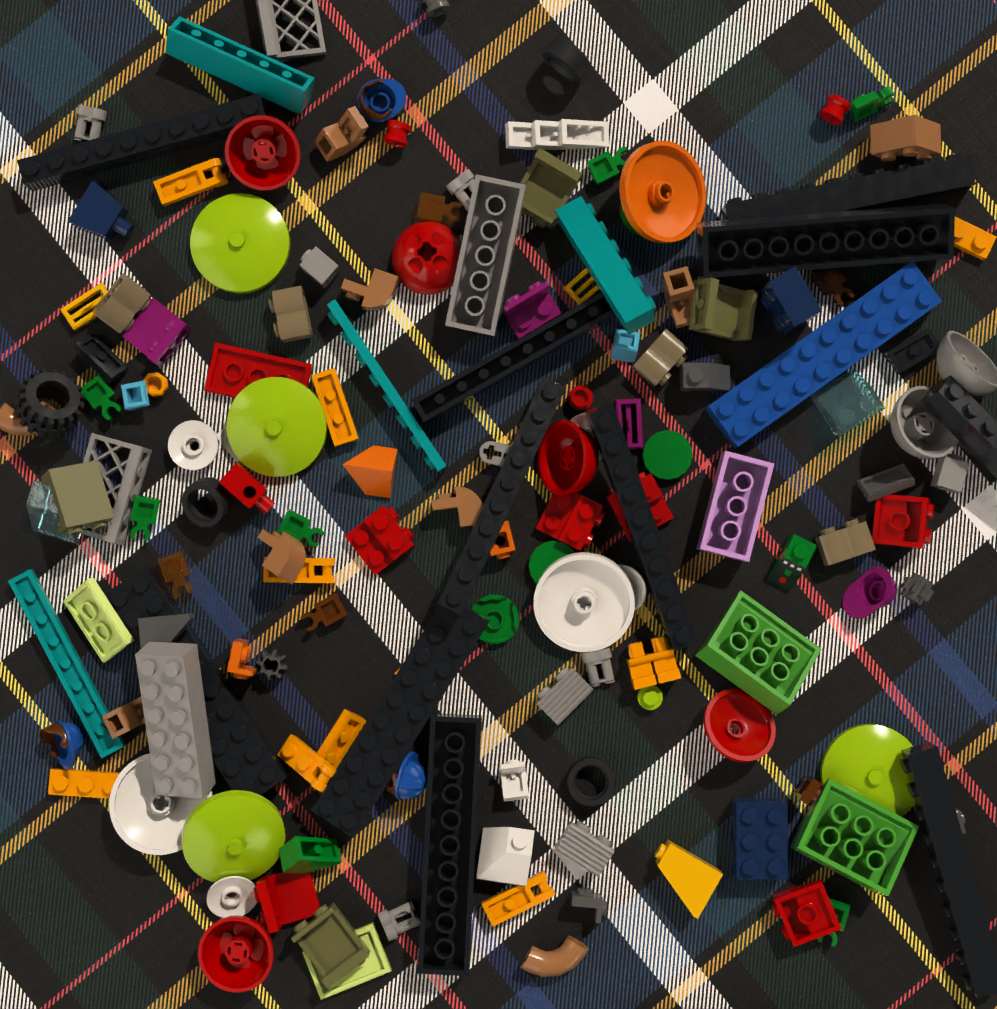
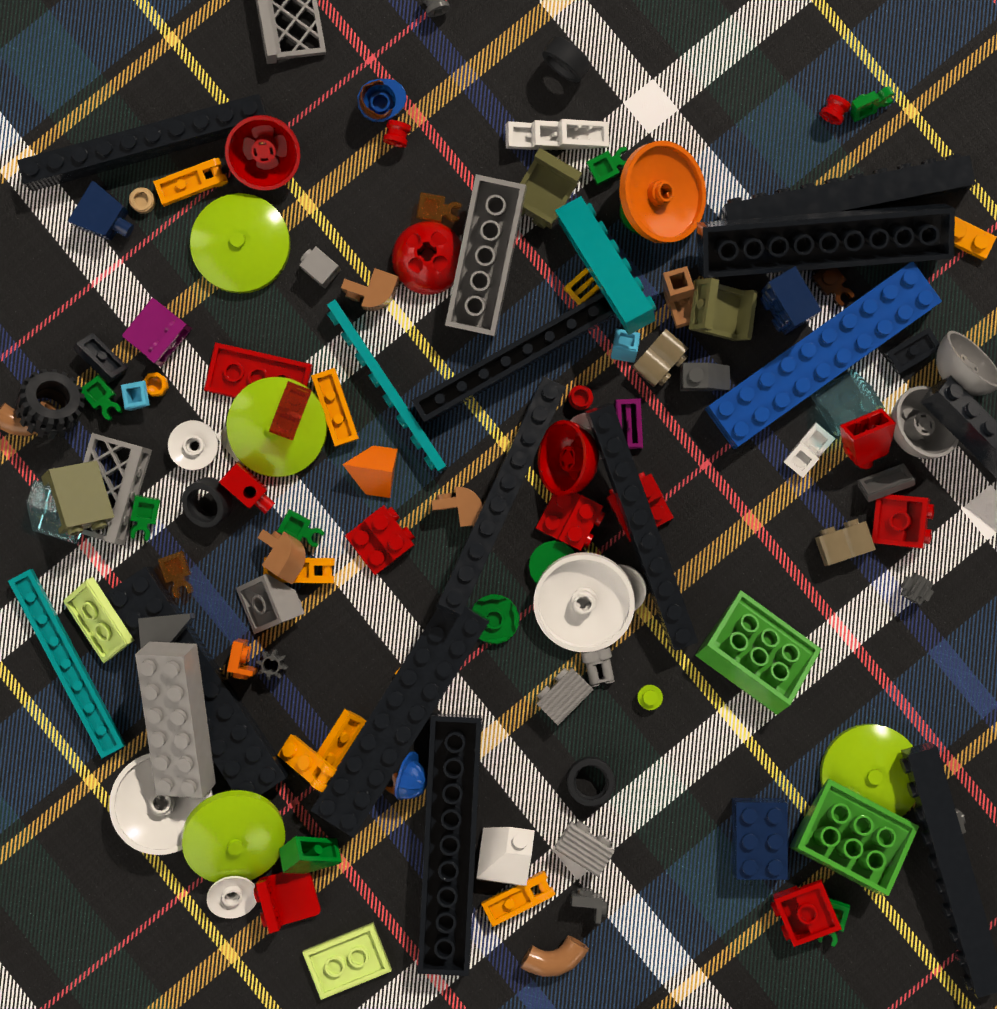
(64, 740): blue piece -> none
(80, 300): yellow tile -> none
(81, 783): light orange plate -> none
(92, 115): light grey piece -> none
(122, 303): dark tan brick -> none
(124, 718): medium nougat brick -> none
(142, 200): none -> tan tile
(228, 963): red piece -> none
(239, 65): teal brick -> none
(268, 602): none -> light grey slope
(290, 410): none -> clear red slope
(291, 314): dark tan brick -> none
(328, 610): reddish brown plate -> none
(330, 943): olive panel -> none
(342, 136): medium nougat brick -> none
(389, 922): light grey piece -> none
(461, 183): light grey piece -> none
(498, 447): light grey beam -> none
(504, 550): orange brick -> none
(514, 780): white bracket -> none
(531, 309): magenta bracket -> none
(662, 660): light orange hips -> none
(667, 455): green tile -> none
(688, 874): yellow slope -> none
(735, 506): lavender brick -> none
(747, 717): red dish -> none
(791, 561): slope -> none
(808, 789): reddish brown plate -> none
(809, 449): none -> white slope
(868, 437): none -> red torso
(869, 592): magenta piece -> none
(905, 137): medium nougat brick -> none
(950, 473): light grey brick -> none

